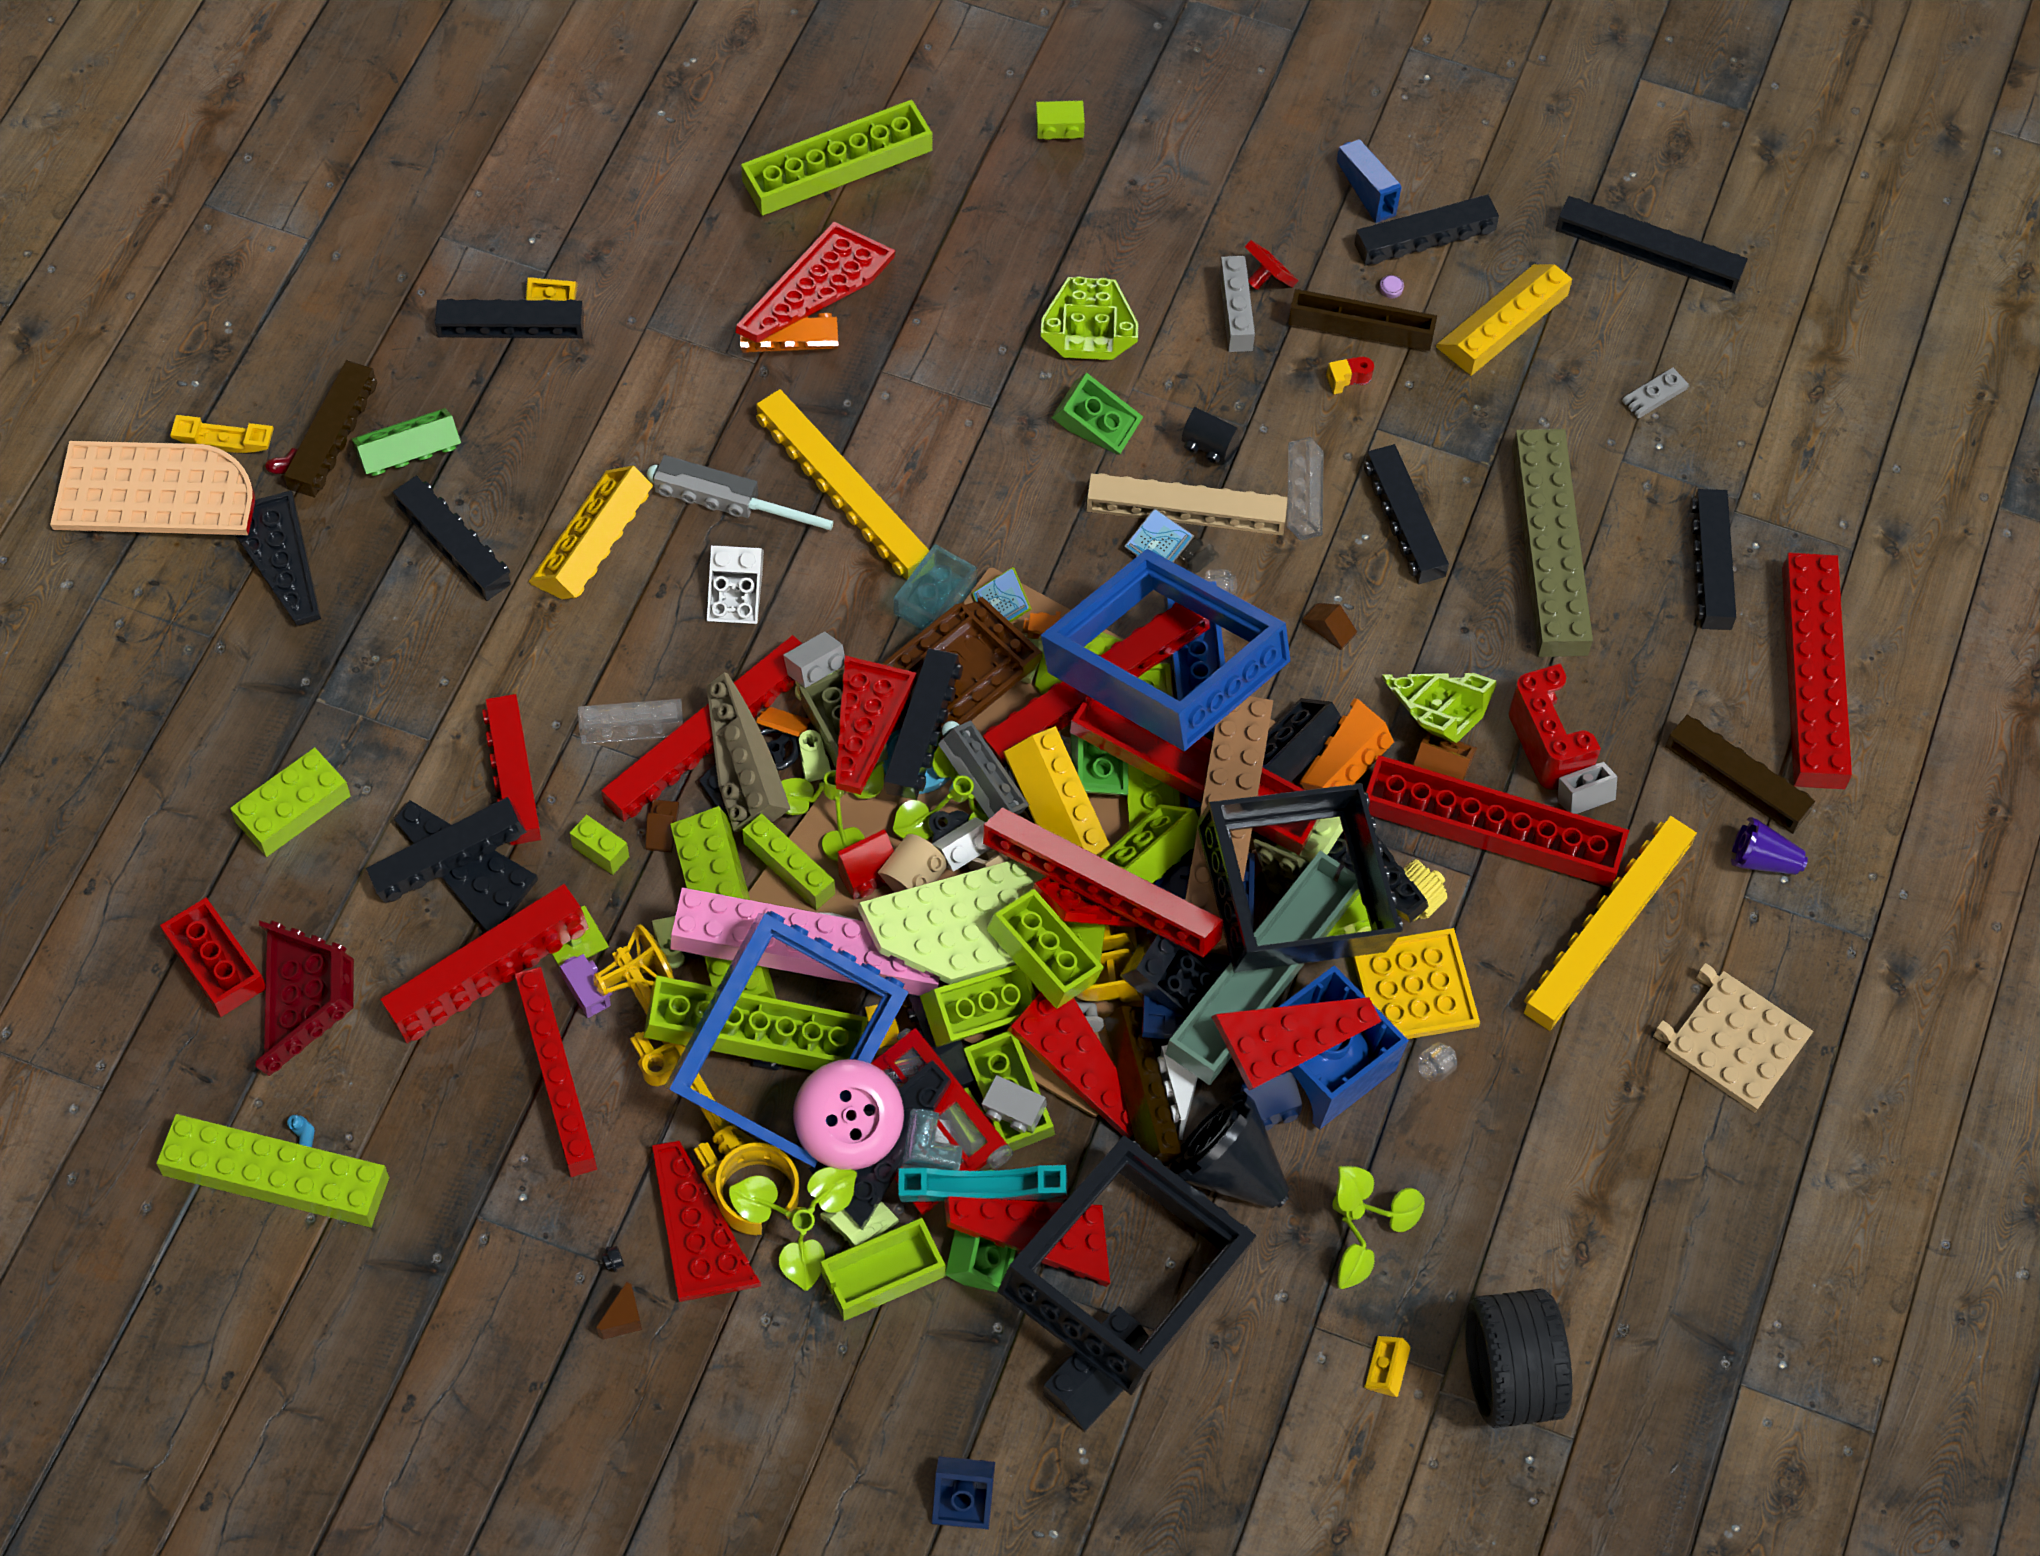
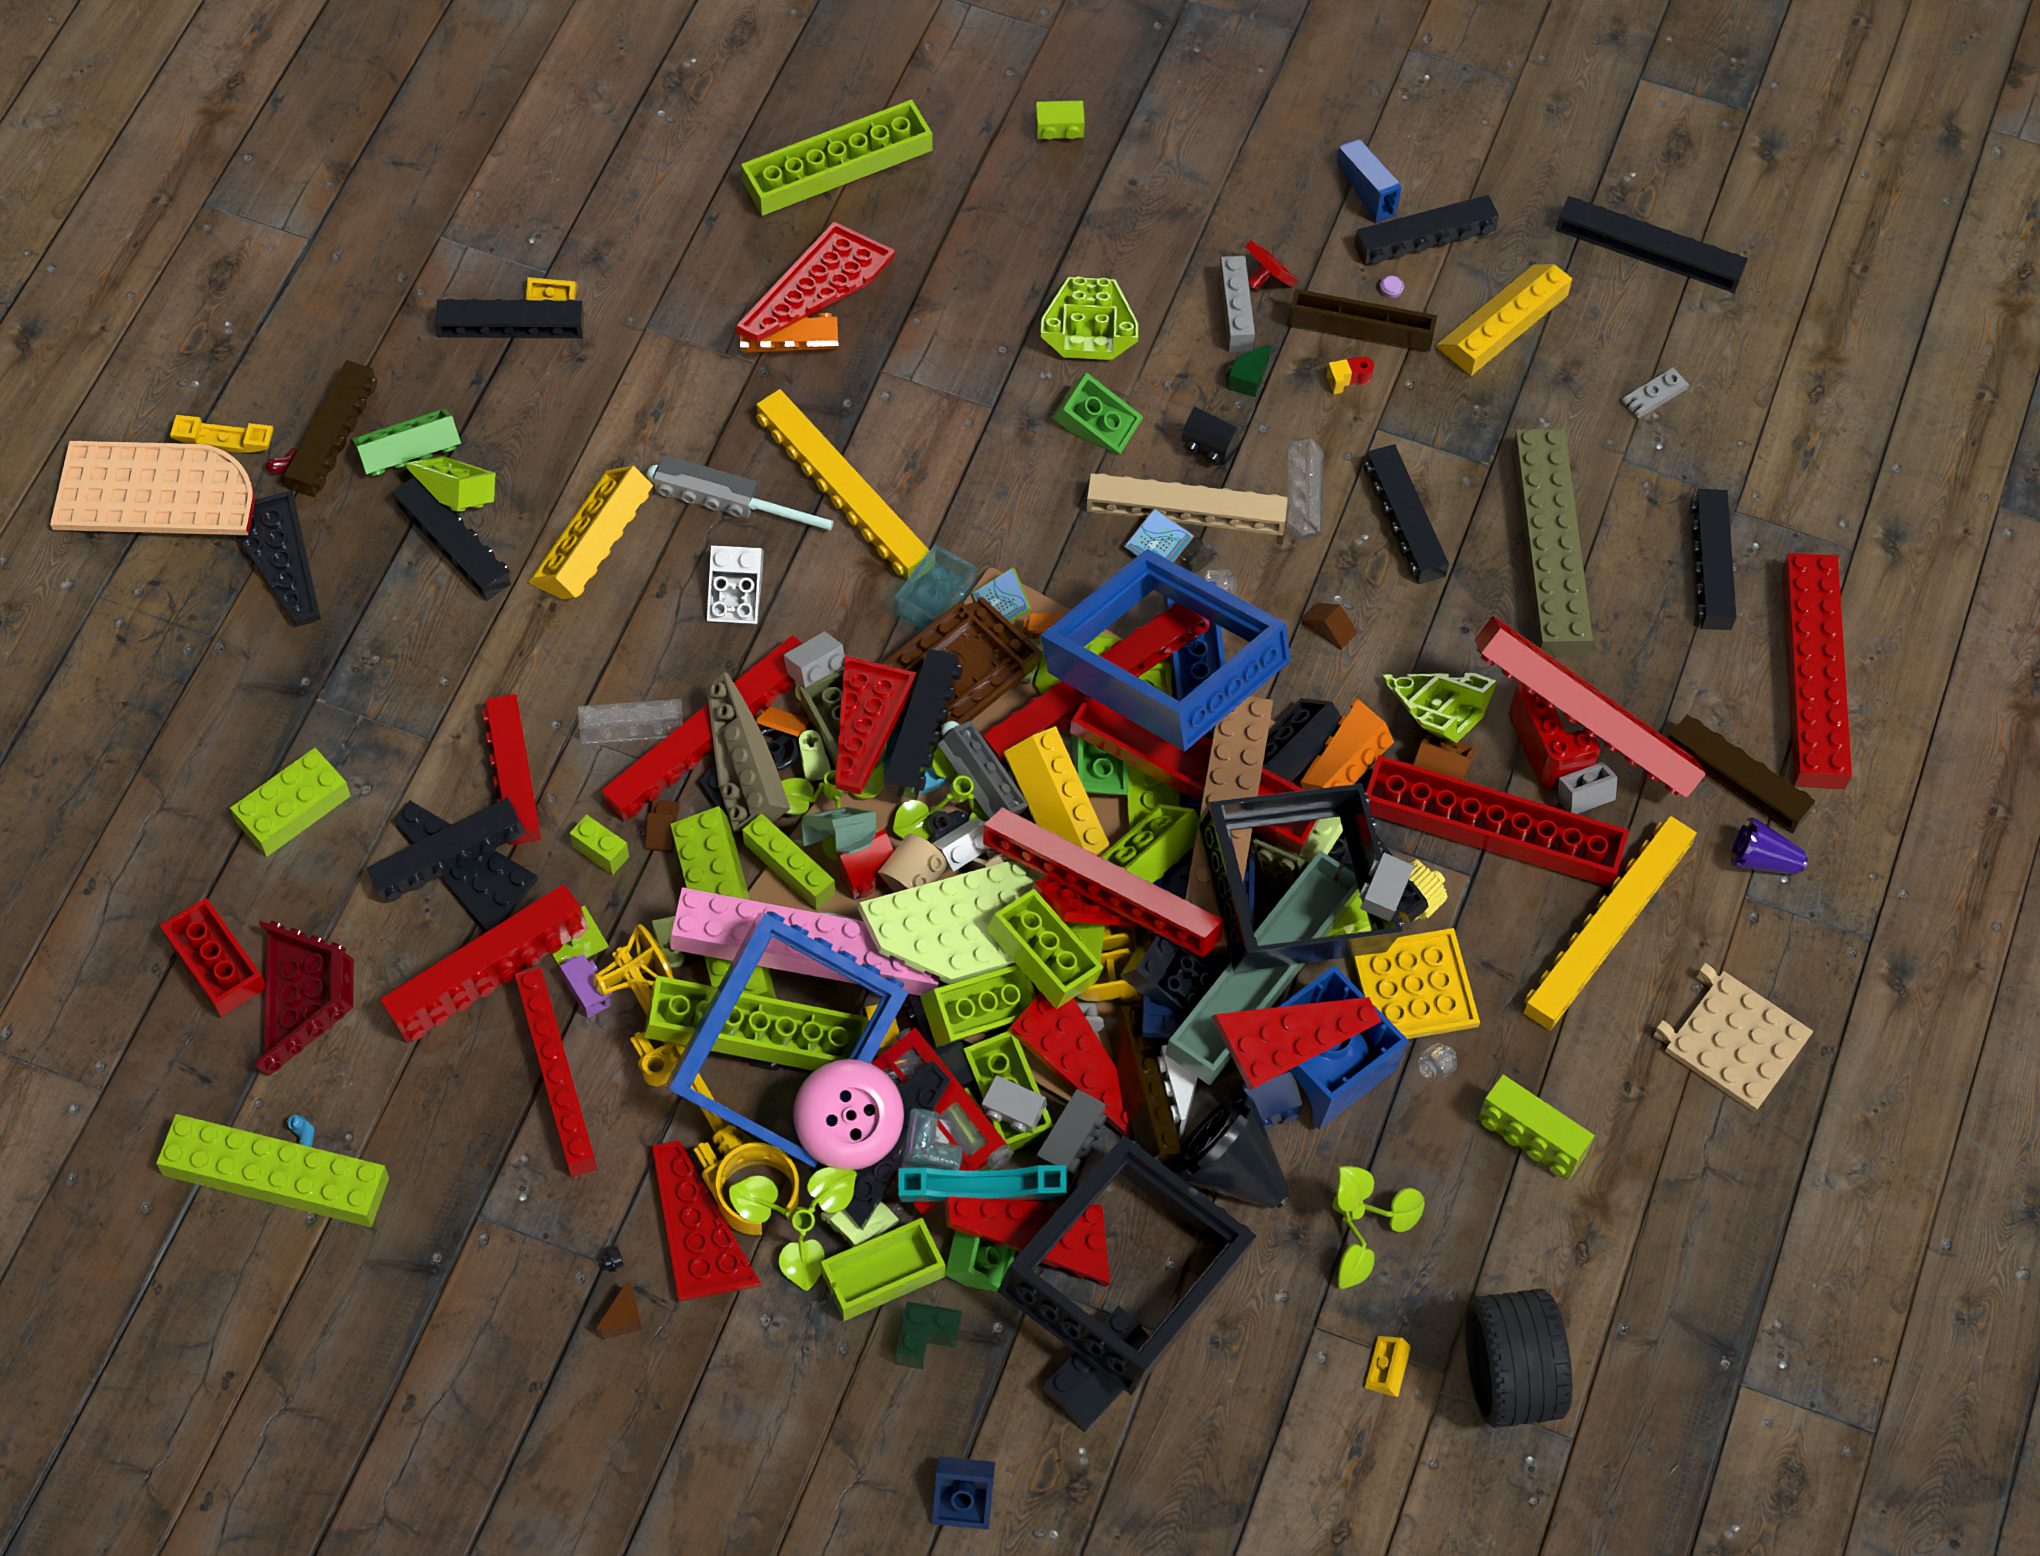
(455, 482): none -> lime slope
(852, 828): none -> sand green piece
(926, 1326): none -> clear green brick
(1074, 1134): none -> dark grey brick
(1248, 371): none -> dark green slope
(1386, 886): none -> light grey brick
(1535, 1127): none -> lime piece
(1589, 707): none -> brick

